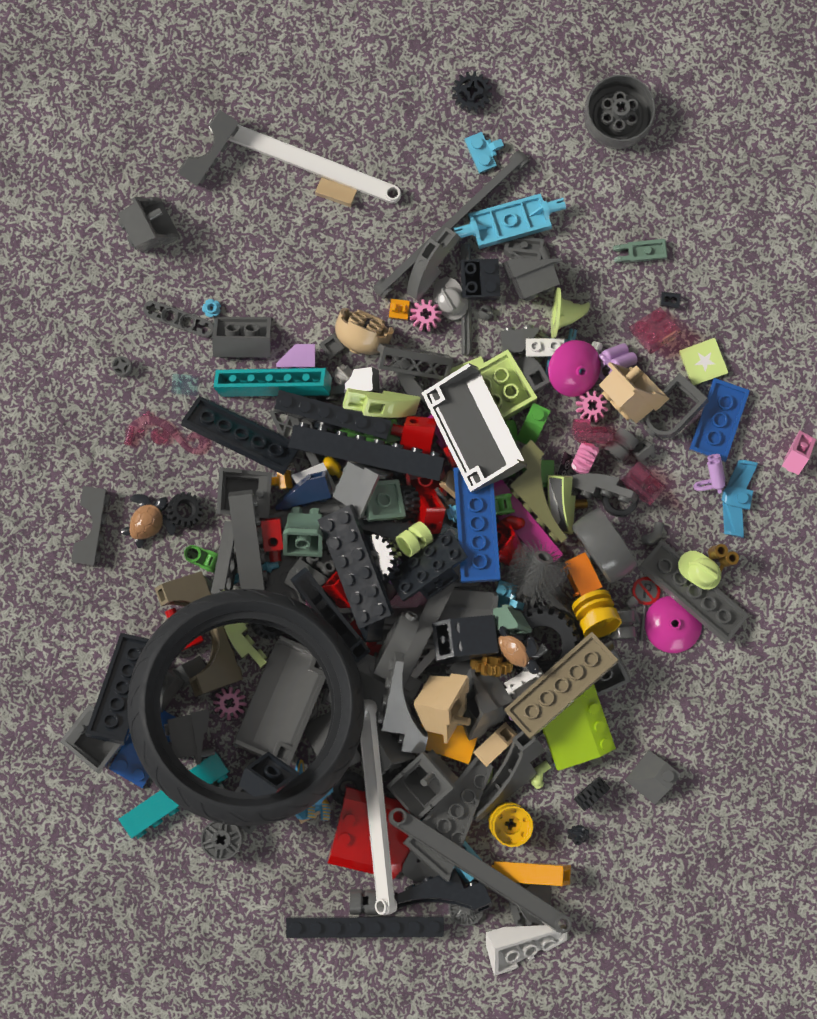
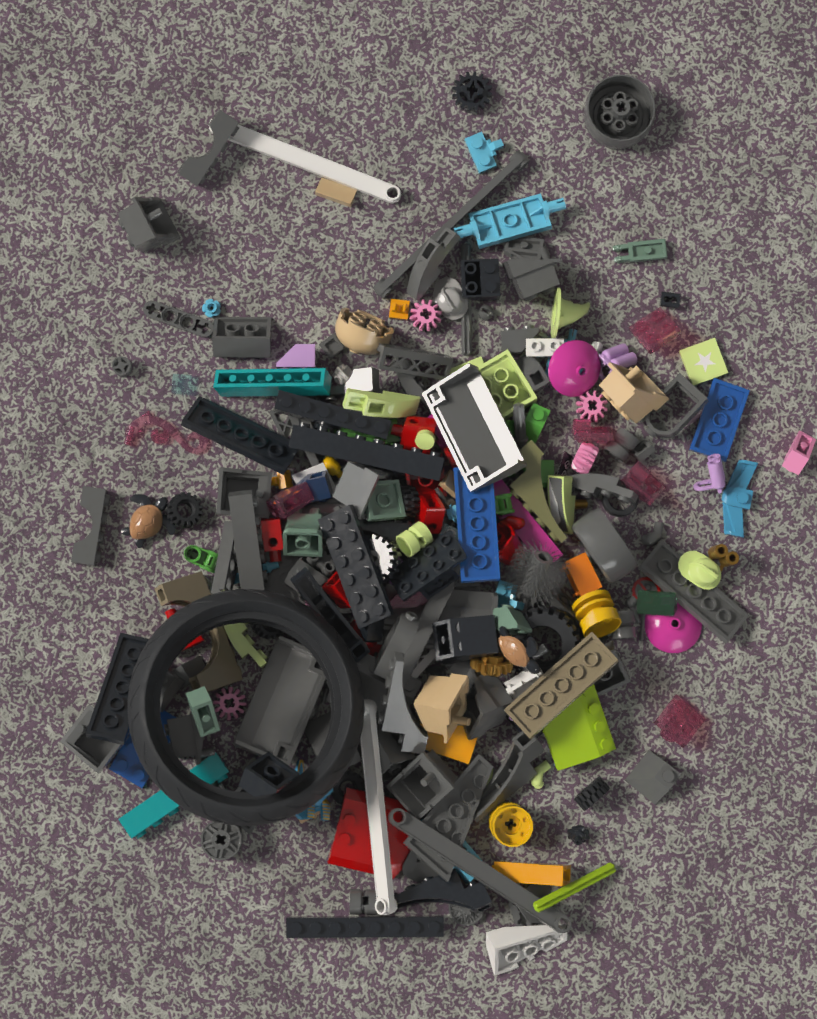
(203, 711): none -> sand green slope
(289, 500): none -> clear pink slope
(425, 439): none -> yellowish green tile
(495, 744): tan slope -> none
(519, 425): none -> dark grey axle
(574, 887): none -> lime axle
(656, 603): none -> clear green slope
(678, 721): none -> clear pink plate

